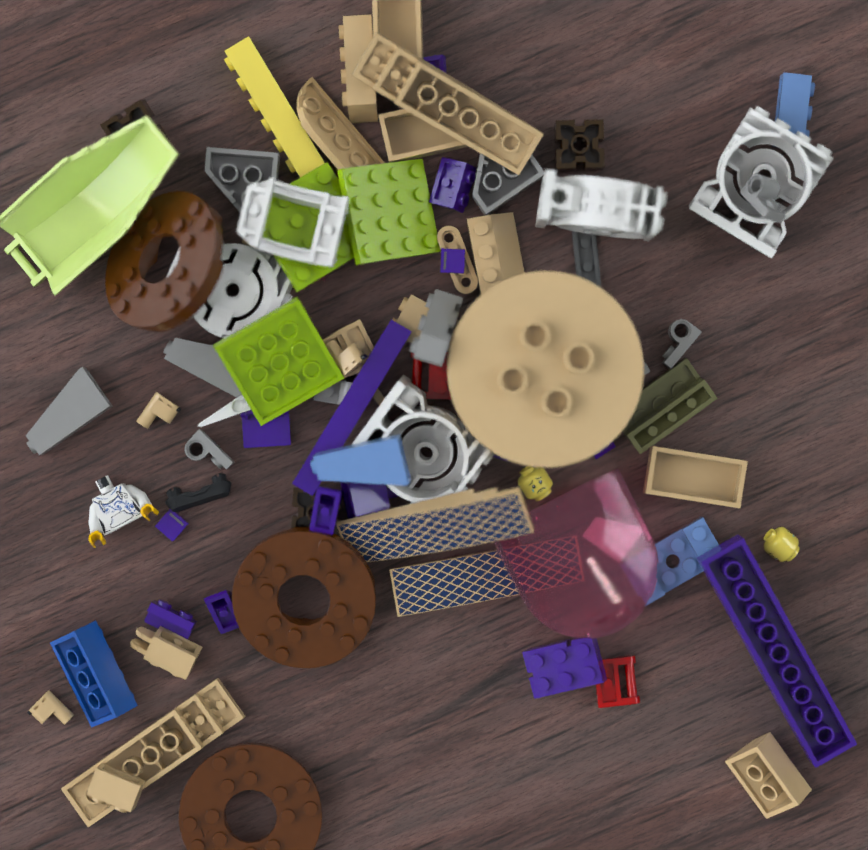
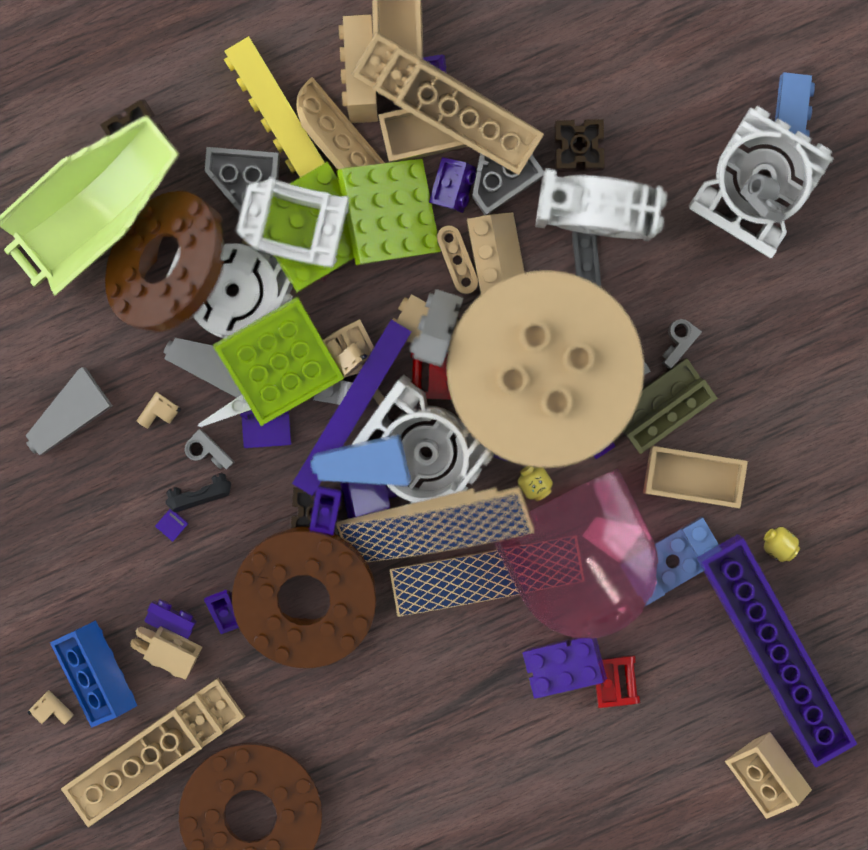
(115, 788): tan brick -> none
(116, 508): white torso -> none
(452, 261): dark purple tile -> none

